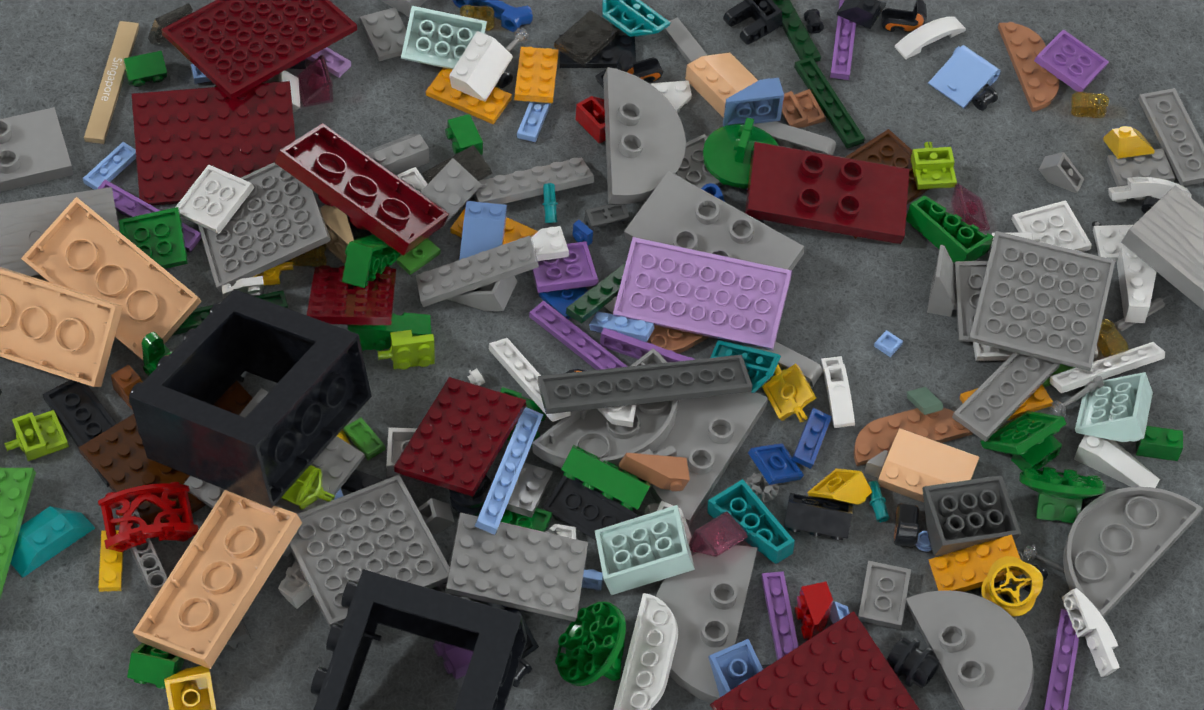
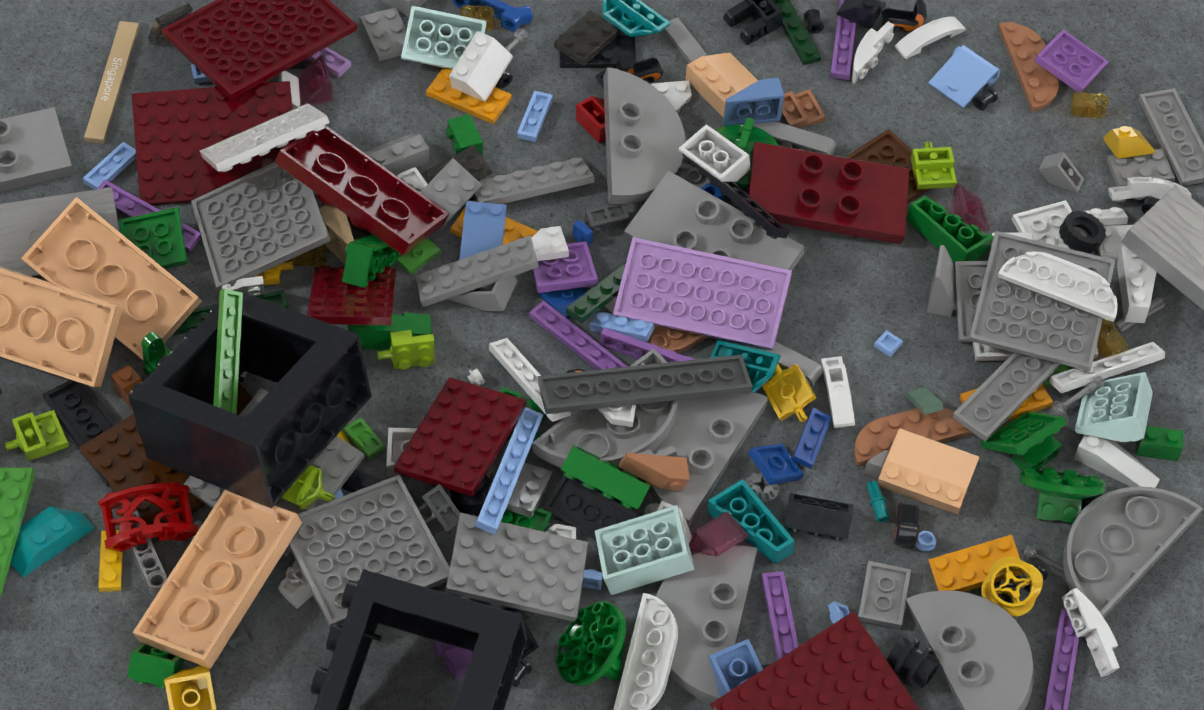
(145, 68): green brick -> none
(214, 198): white plate -> none
(228, 350): none -> bright green plate
(264, 137): none -> white plate
(442, 508): none -> dark grey hinge
(536, 74): light orange plate -> none
(550, 203): teal axle -> none
(717, 155): none -> white slope
(746, 203): none -> black plate
(813, 608): red slope -> none
(829, 103): dark green plate -> none
(843, 486): yellow slope -> none
(868, 50): none -> white slope
(968, 514): dark grey slope -> none
(1062, 282): none -> white plate
(1089, 224): none -> black tyre
(1110, 216): none -> white plate

